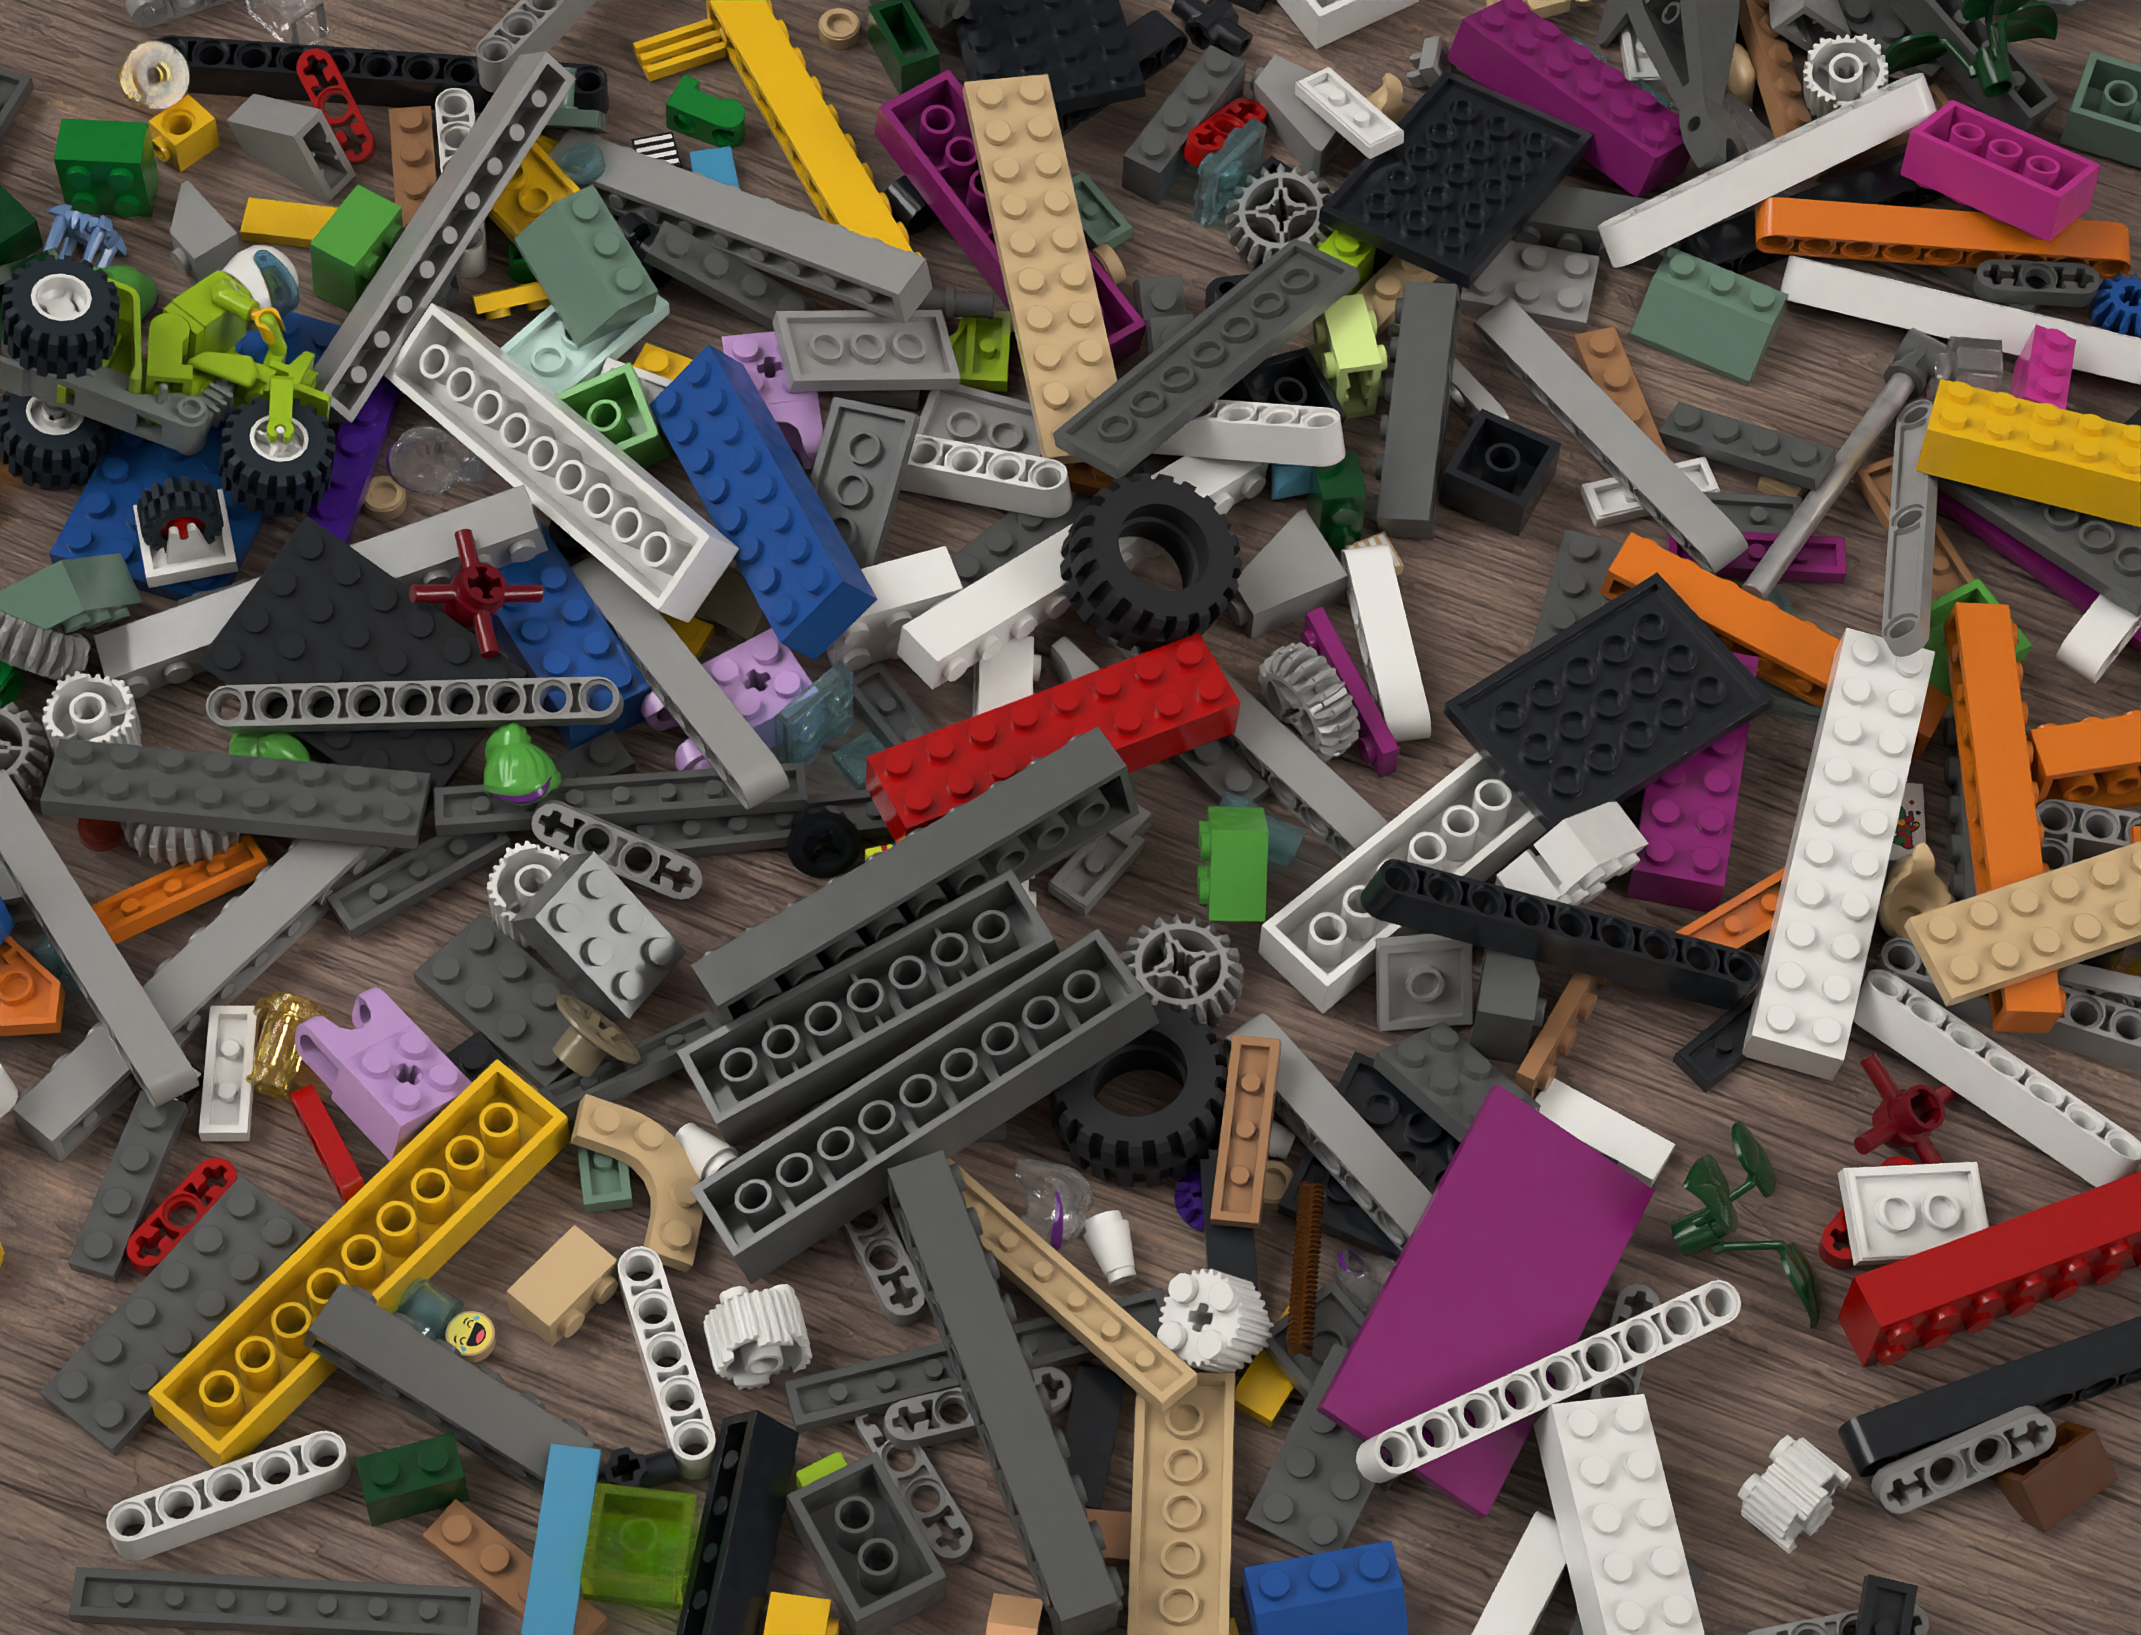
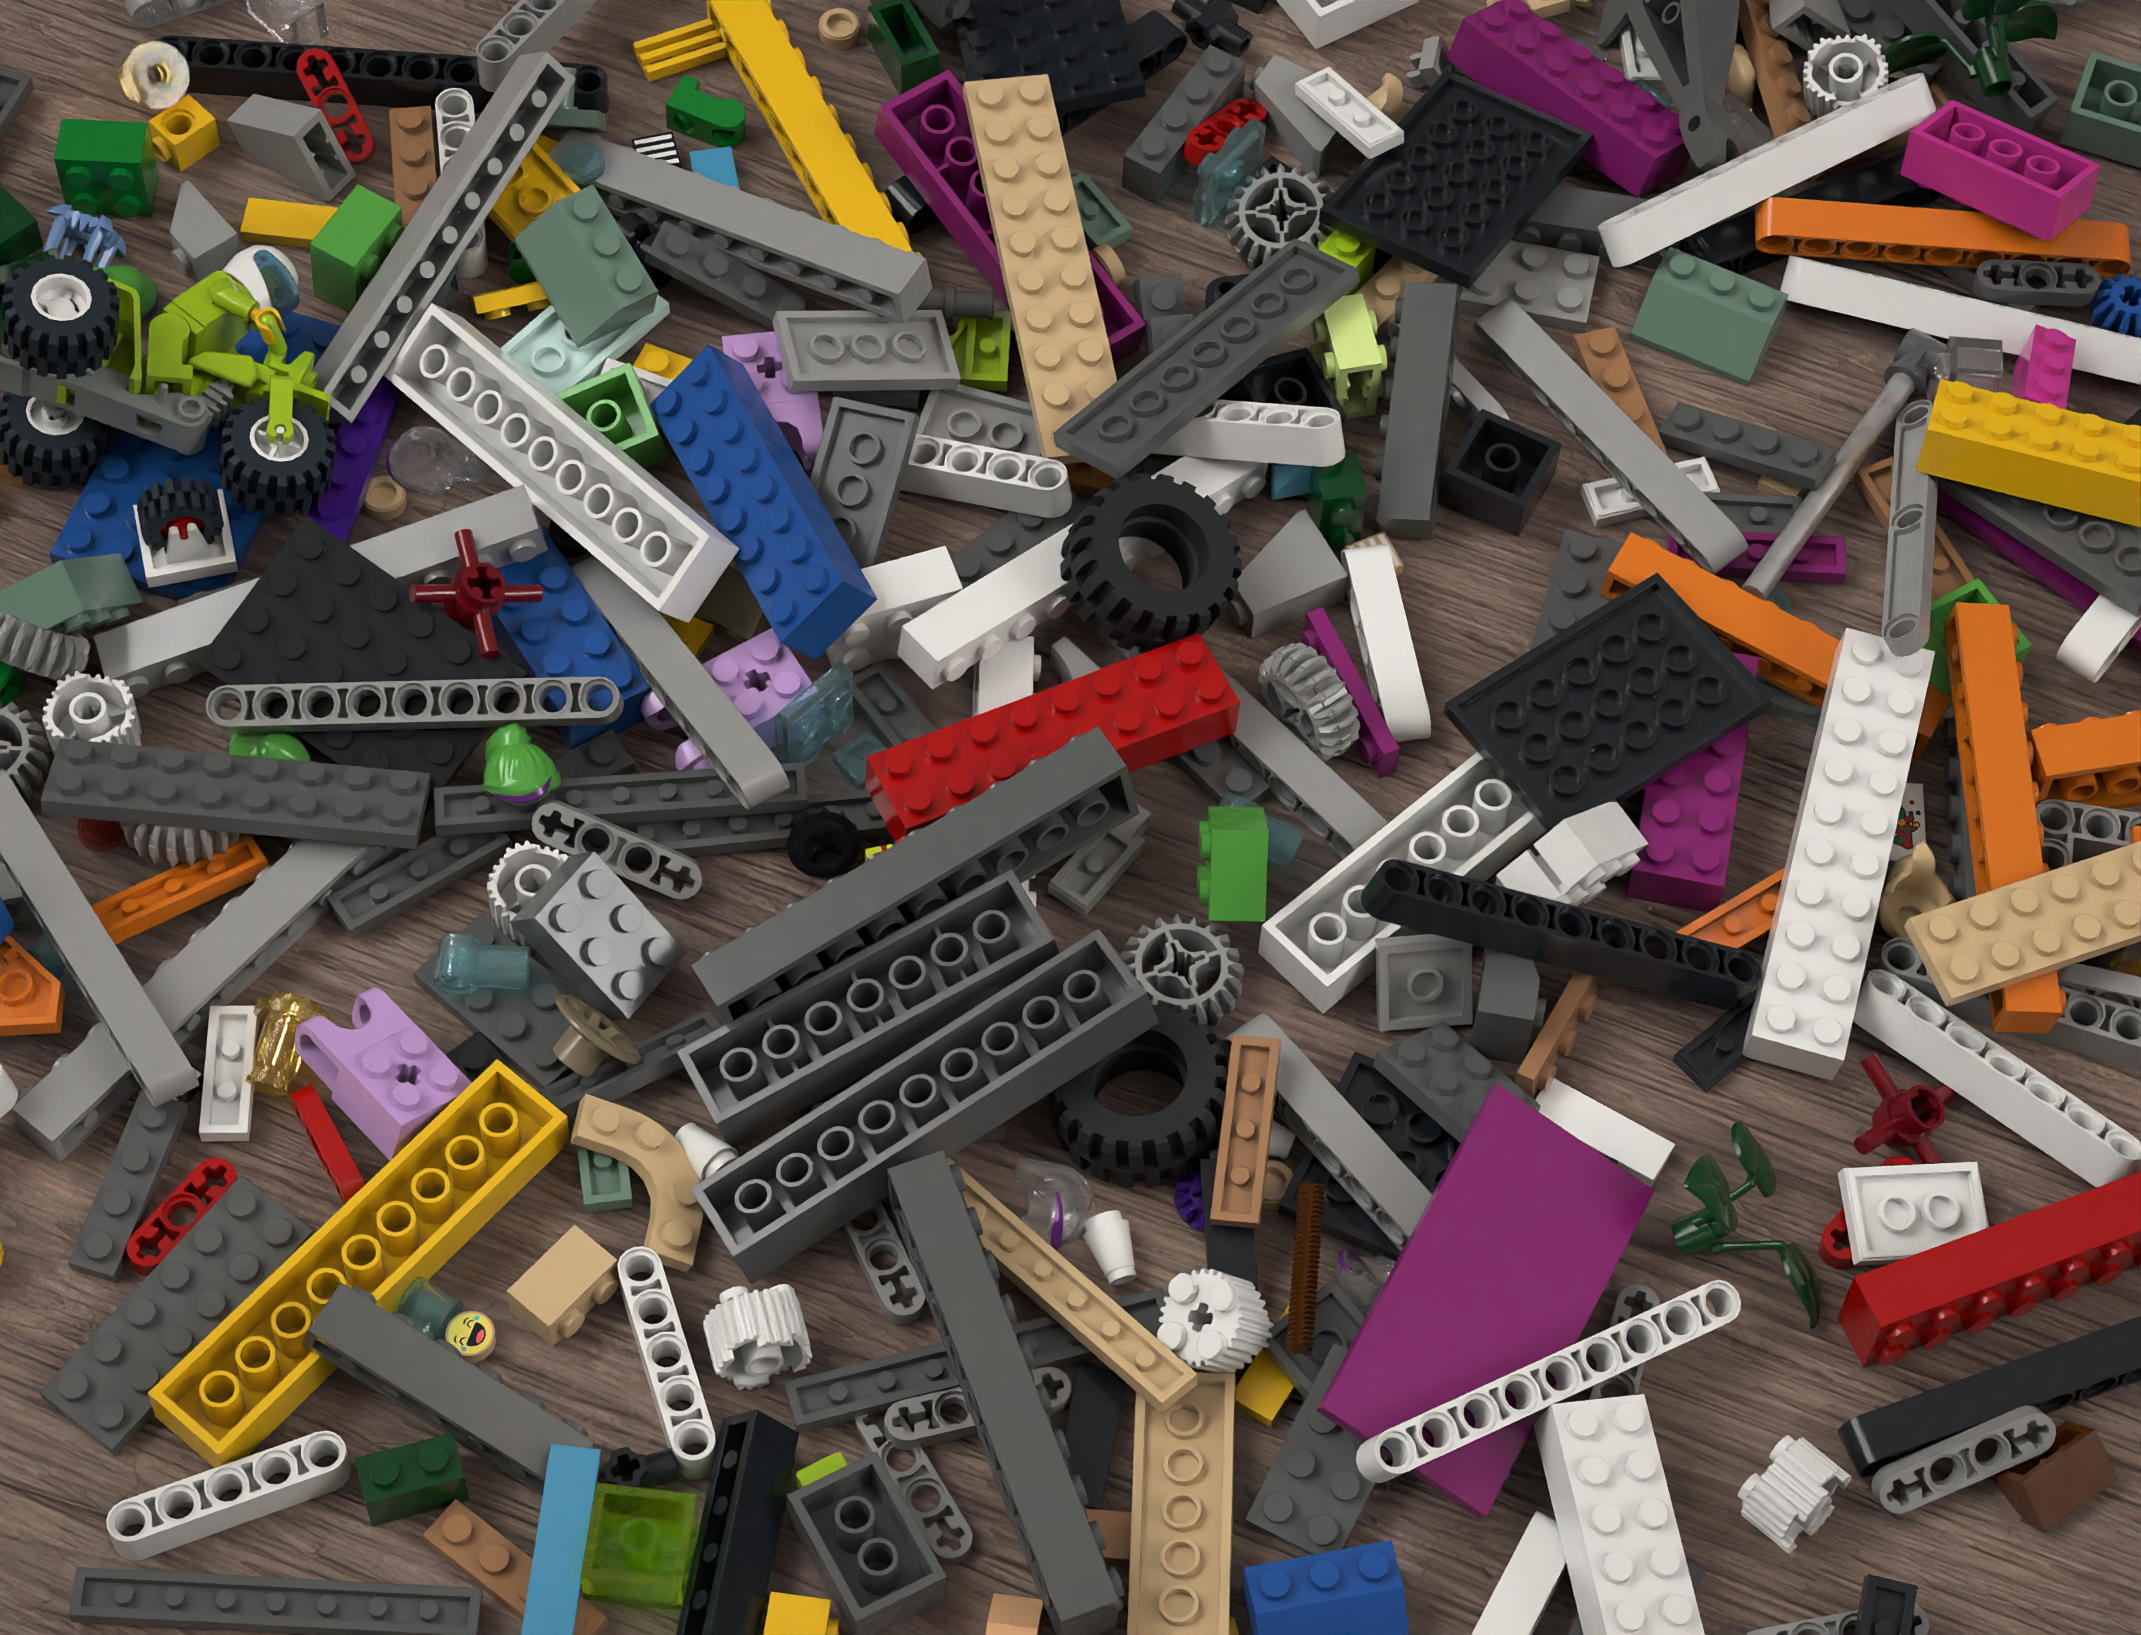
(468, 964): none -> clear light blue piece

